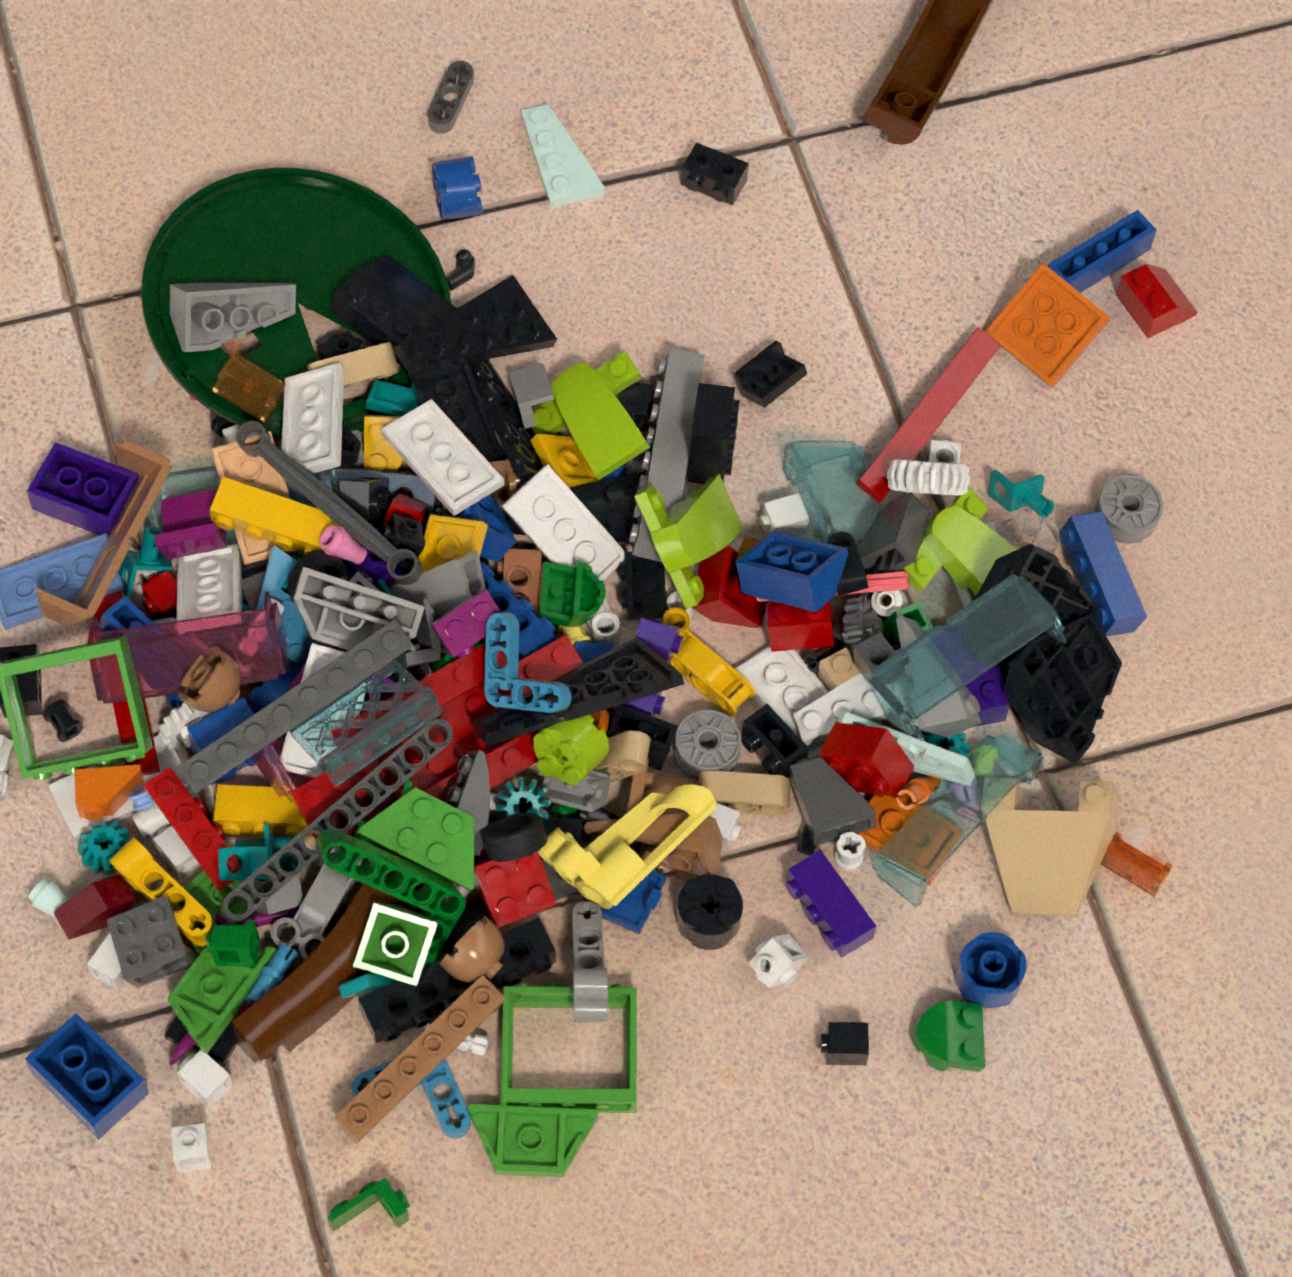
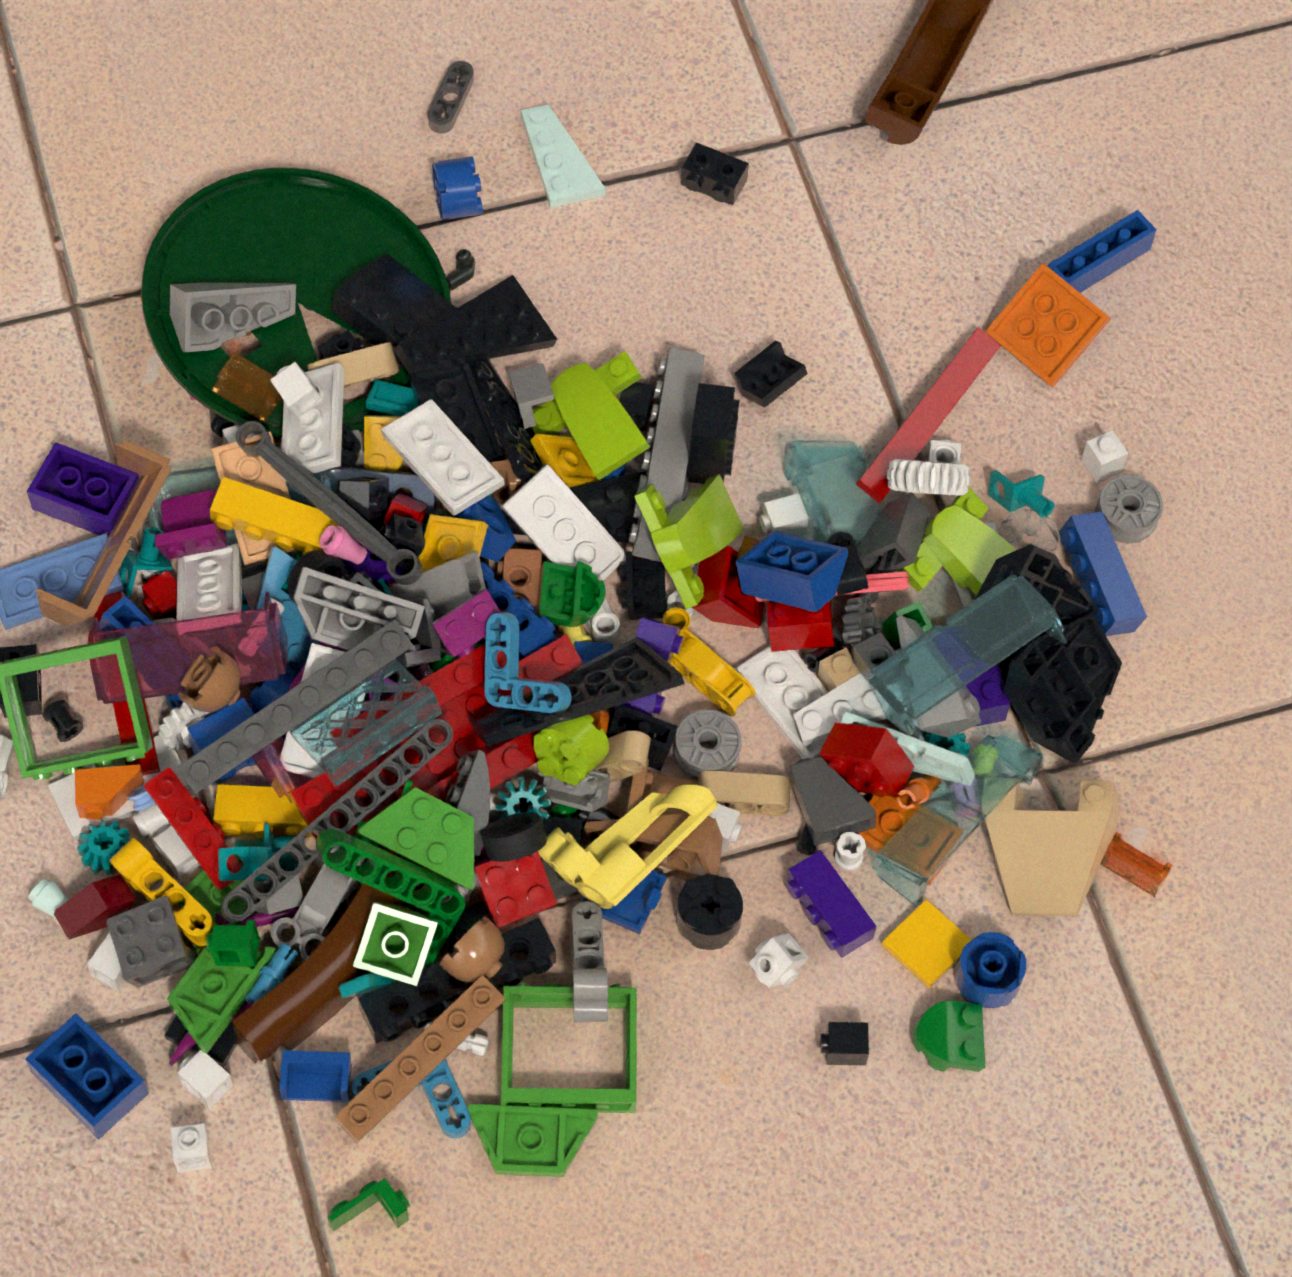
(296, 389): none -> white brick
(315, 1076): none -> blue panel
(772, 741): black brick -> none
(898, 602): white brick -> none
(926, 944): none -> yellow tile
(1104, 456): none -> white brick
(1153, 299): red slope -> none

